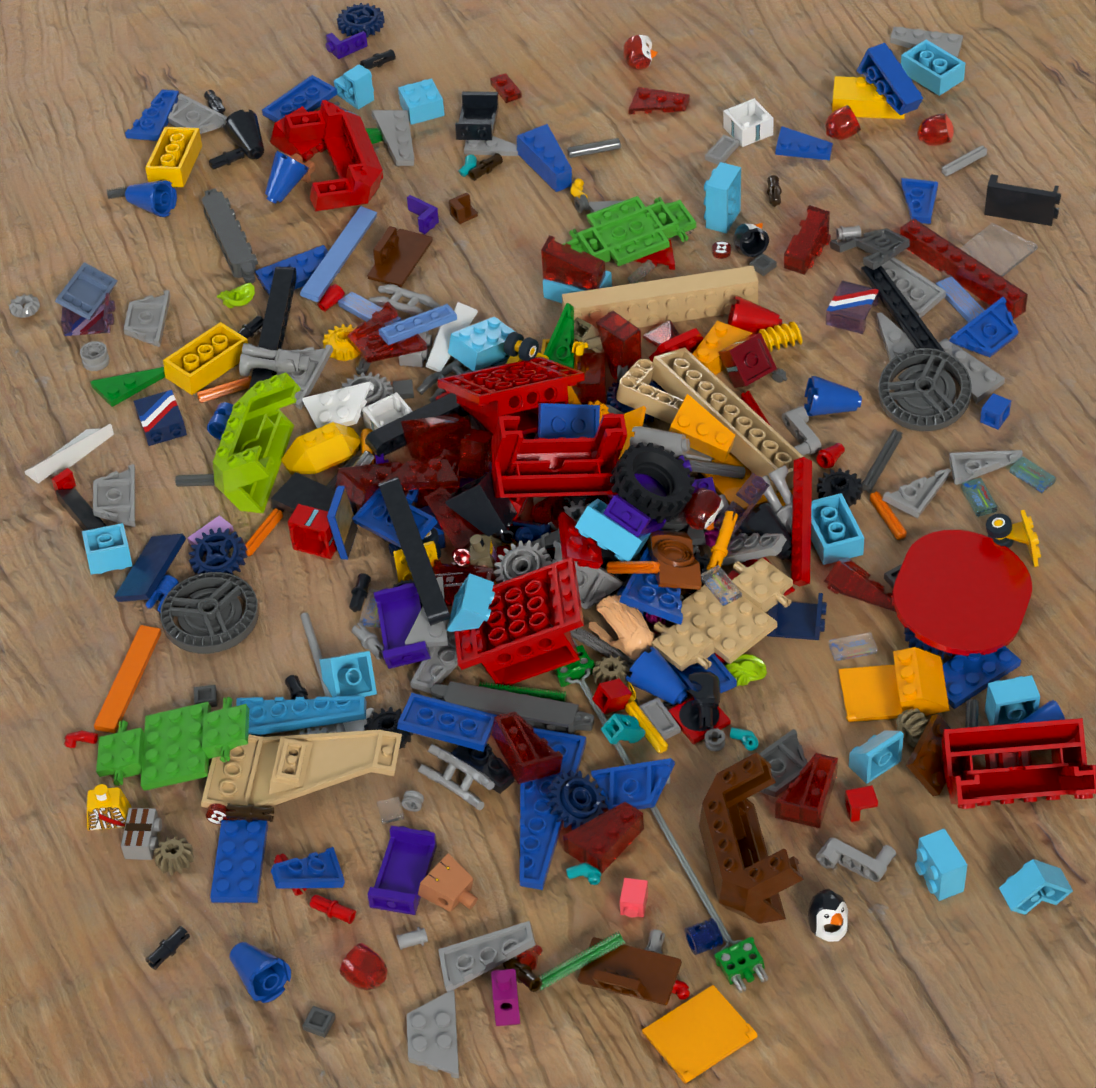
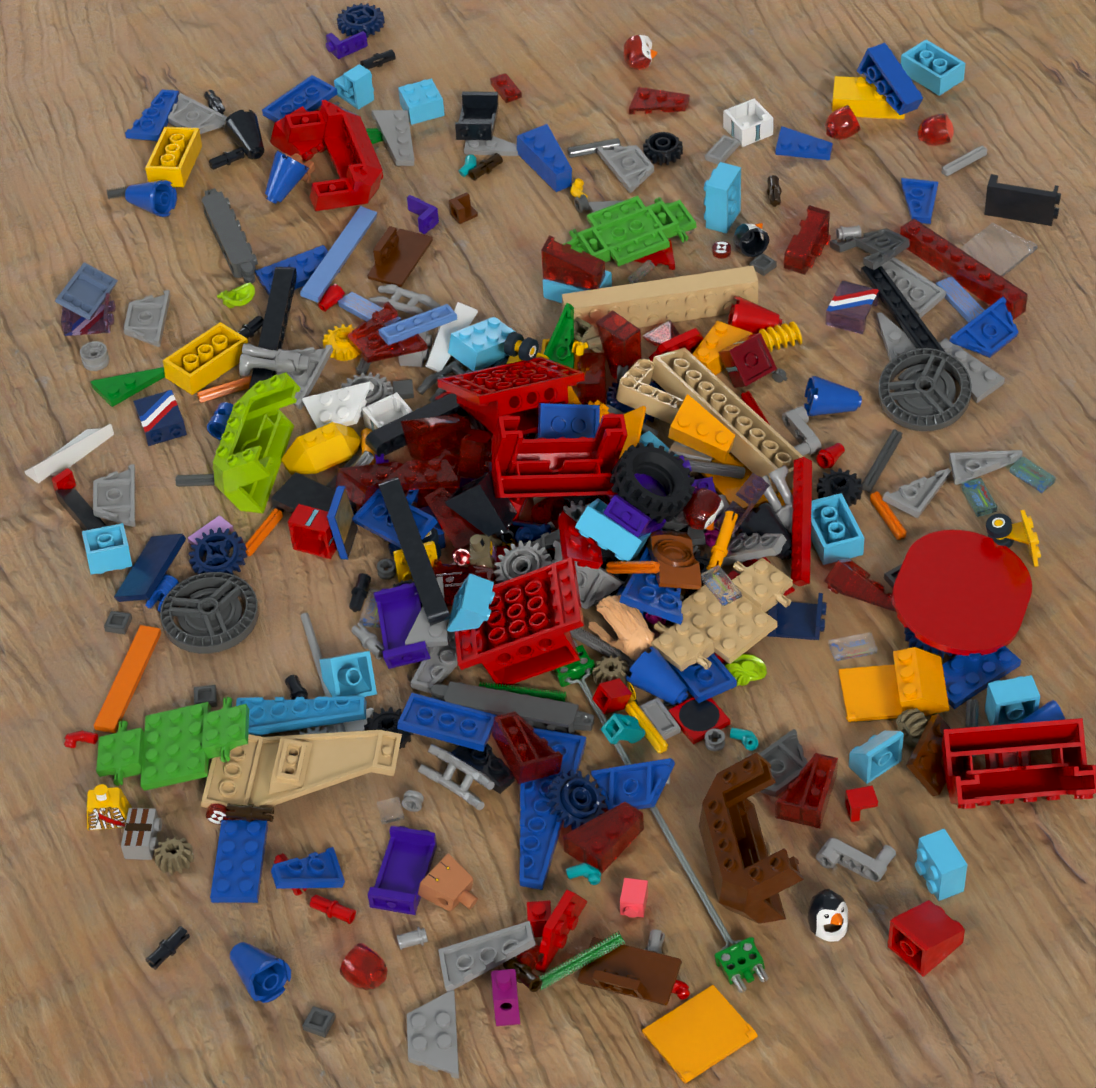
(31, 307): light grey gear -> none
(118, 622): none -> dark grey tile
(388, 574): none -> dark grey bush
(538, 914): none -> red brick
(558, 927): none -> red wing
(627, 164): none -> light grey wing
(663, 148): none -> black gear
(671, 441): light grey cone -> none
(703, 936): clear blue piece -> none
(706, 698): black piece -> none
(911, 37): light grey wing -> none
(924, 936): none -> red slope
(995, 411): blue brick -> none
(1035, 884): medium azure brick -> none

